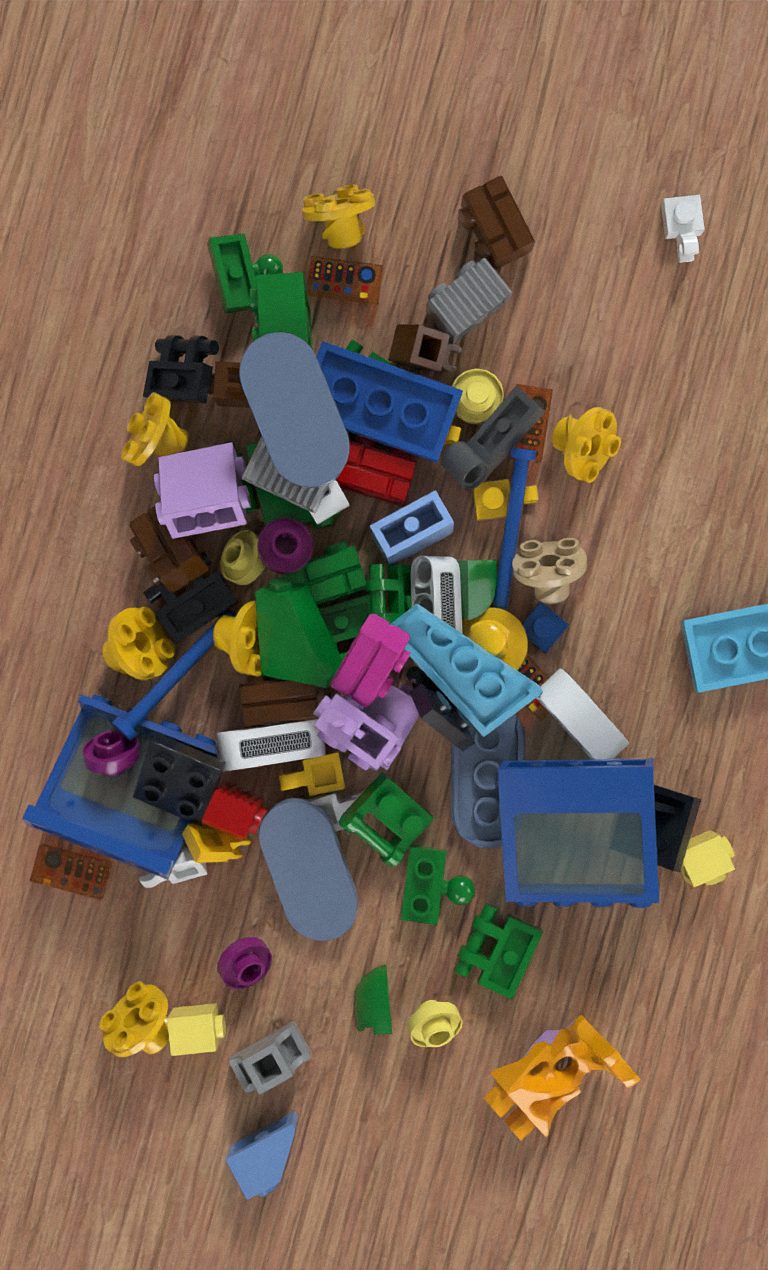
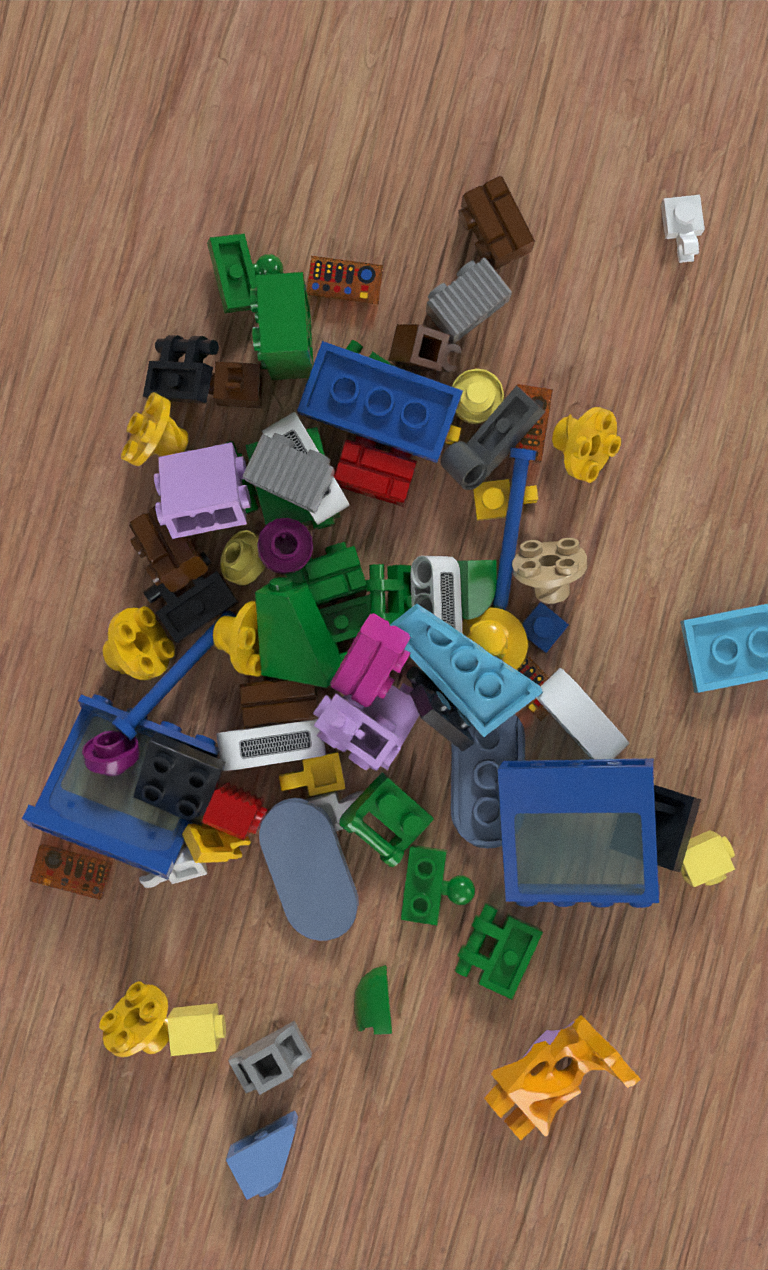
(244, 963): magenta plate -> none
(294, 409): sand blue tile -> none
(340, 214): yellow plate -> none
(412, 528): light blue brick -> none
(434, 1024): light yellow plate -> none

